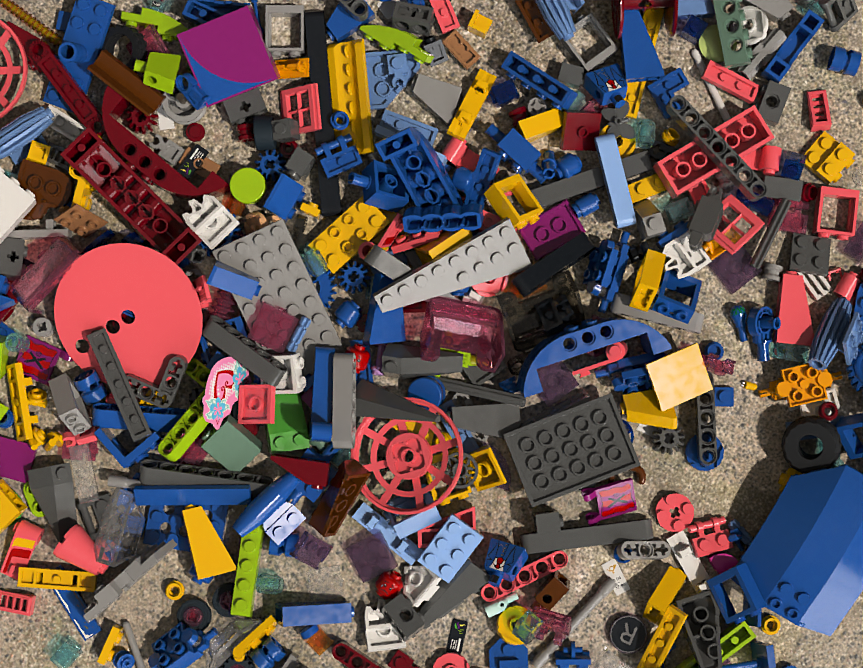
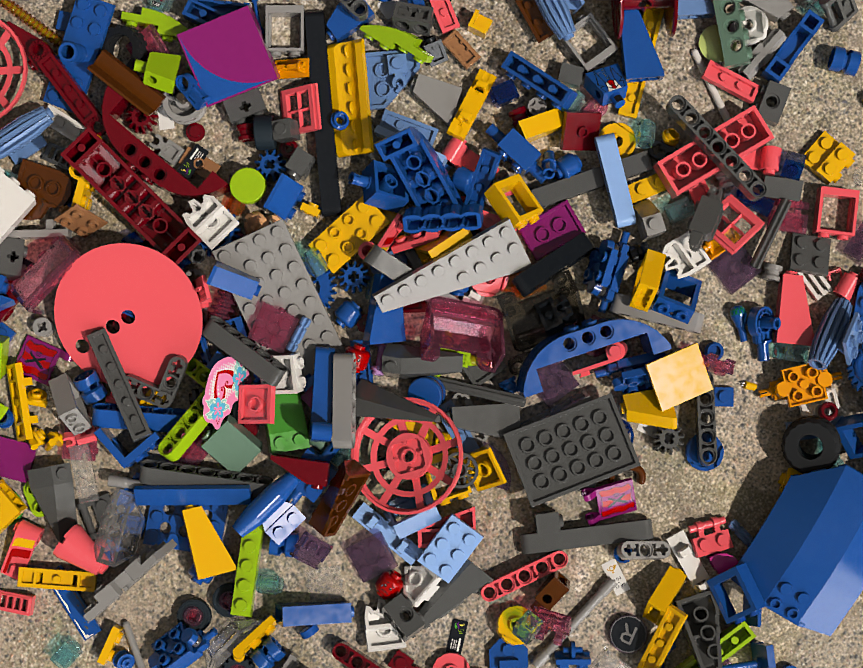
(17, 342): clear light blue brick -> none
(38, 152): yellow plate -> none
(100, 241): clear blue wheel -> none
(168, 590): yellow plate -> none
(300, 238): clear smoke connector -> none
(320, 641): clear orange plate -> none
(340, 161): blue plate -> none
(499, 605): light aqua piece -> none
(504, 561): blue torso -> none
(586, 205): blue brick -> none
(618, 122): dark grey piece -> none
(664, 90): blue plate -> none
(665, 238): blue plate -> none
(685, 511): coral plate -> none
(693, 29): clear blue brick -> none
(735, 537): blue hand -> none
(776, 625): yellow plate -> none
(809, 192): dark red plate -> none
(823, 122): coral slope -> none

